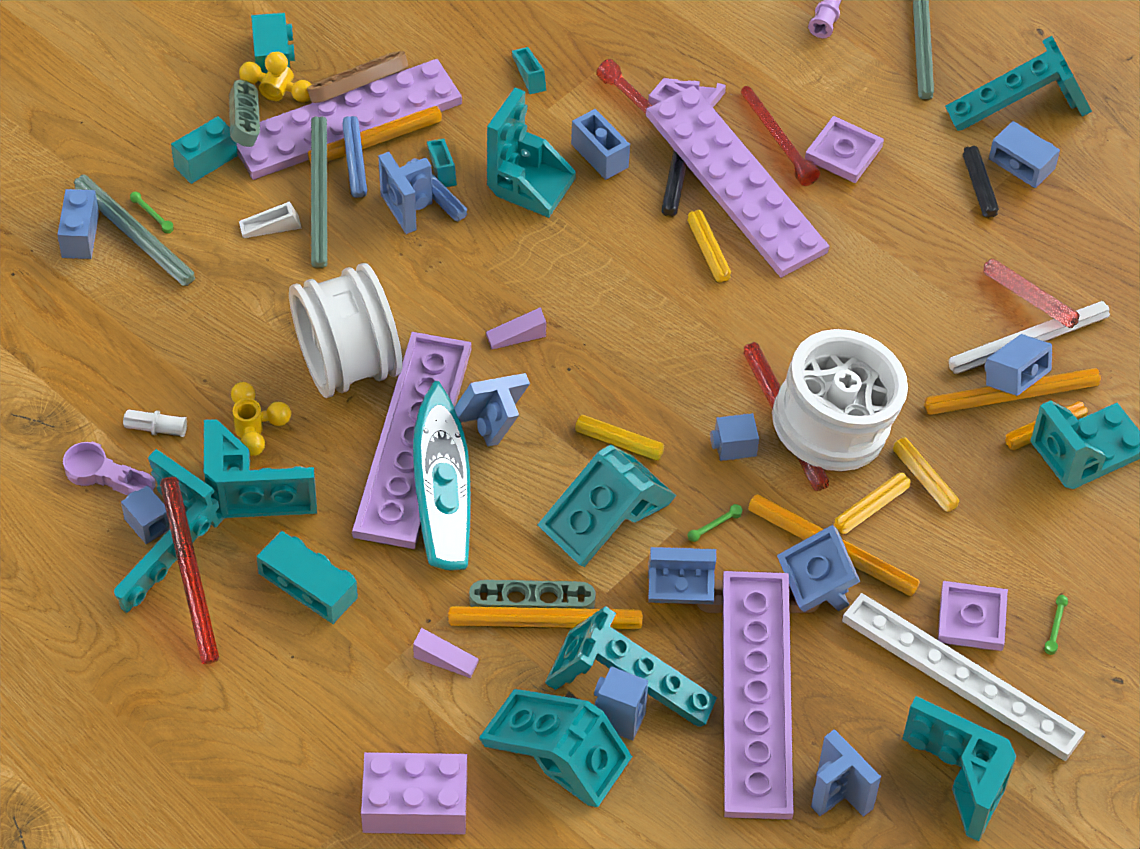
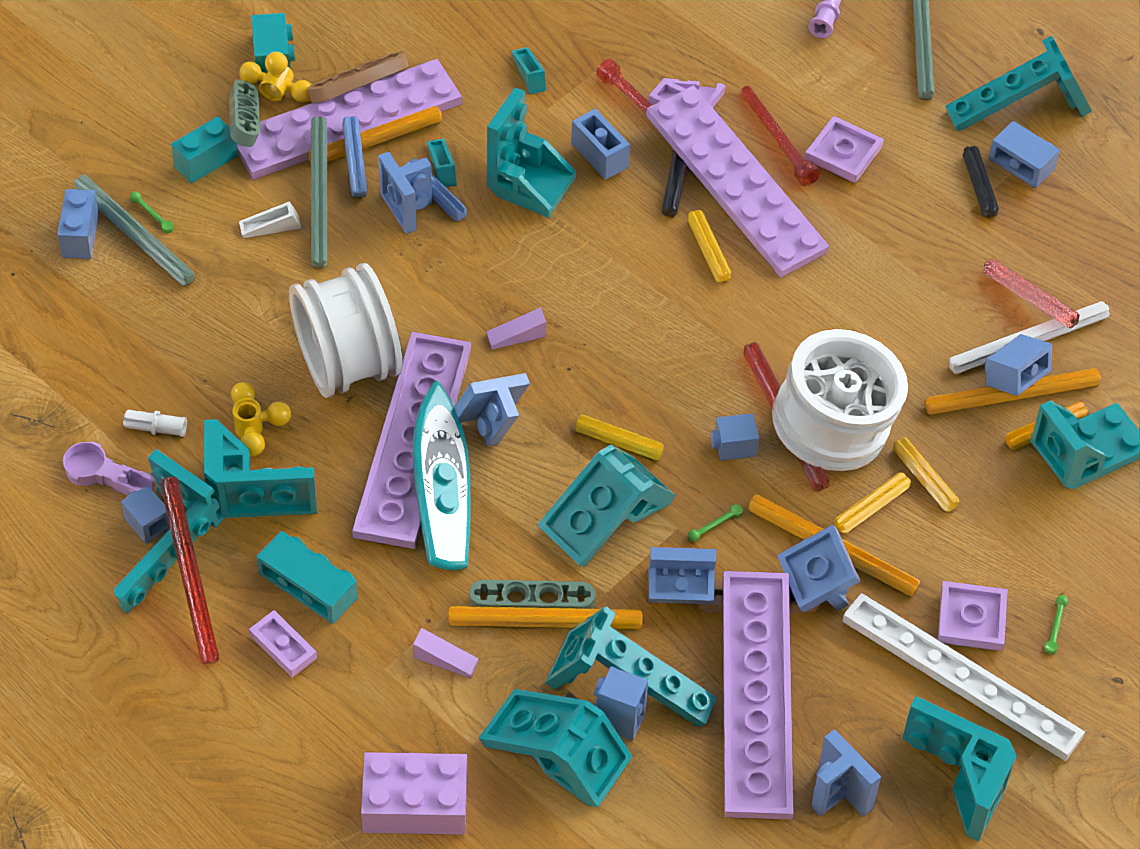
(283, 643): none -> lavender plate

